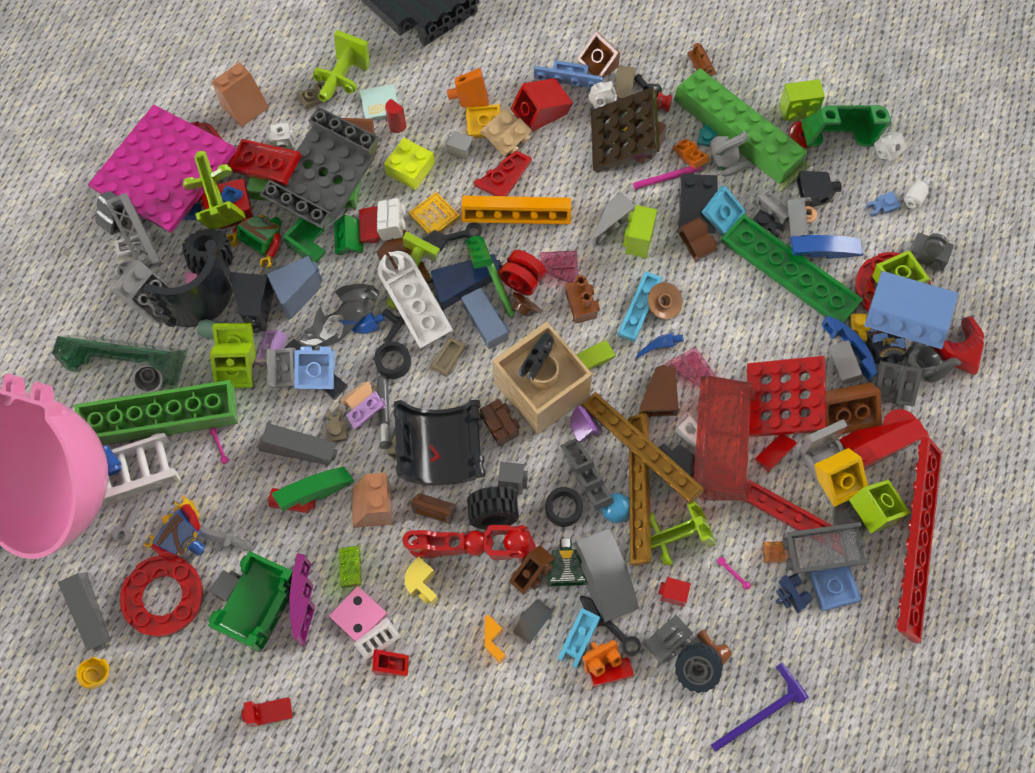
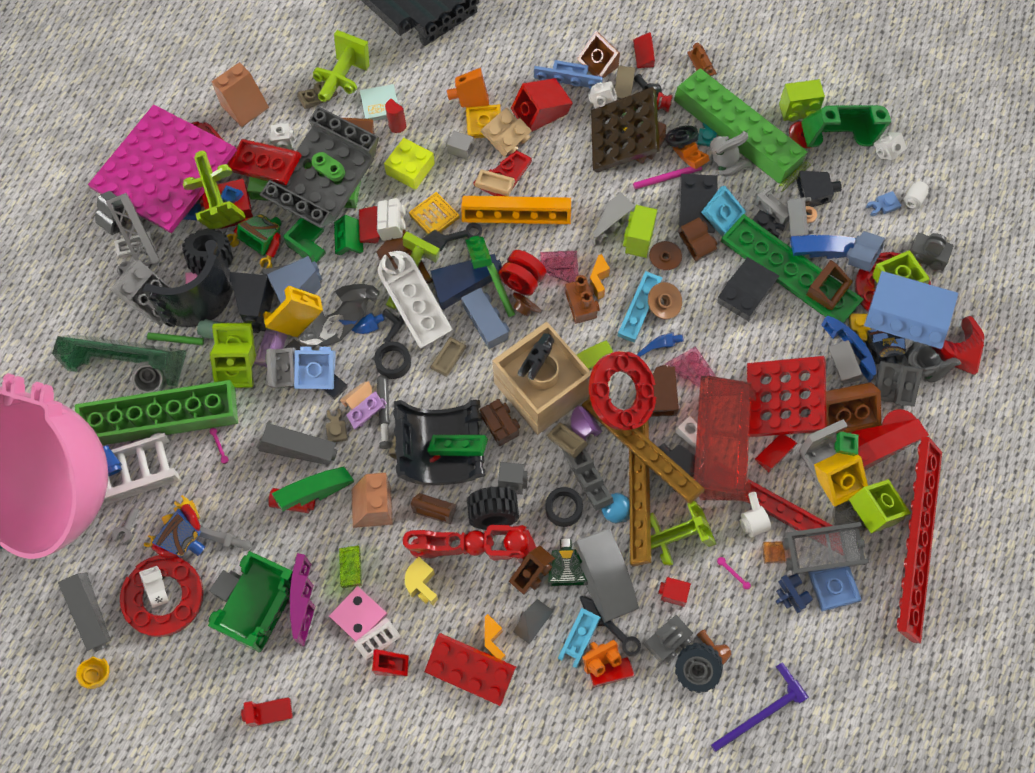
(154, 586): none -> white leg
(175, 338): none -> bright green bar
(294, 313): none -> yellow panel
(327, 165): none -> bright green plate
(458, 445): none -> green plate
(470, 669): none -> red plate
(494, 182): none -> tan tile
(567, 440): none -> dark tan tile
(599, 390): none -> red plate
(600, 271): none -> light orange slope
(644, 51): none -> red slope
(668, 250): none -> reddish brown piece
(682, 136): none -> black wheel
(747, 289): none -> black slope
(755, 520): none -> white piece
(816, 294): none -> reddish brown tile
(846, 443): none -> green tile
(865, 250): none -> sand blue brick

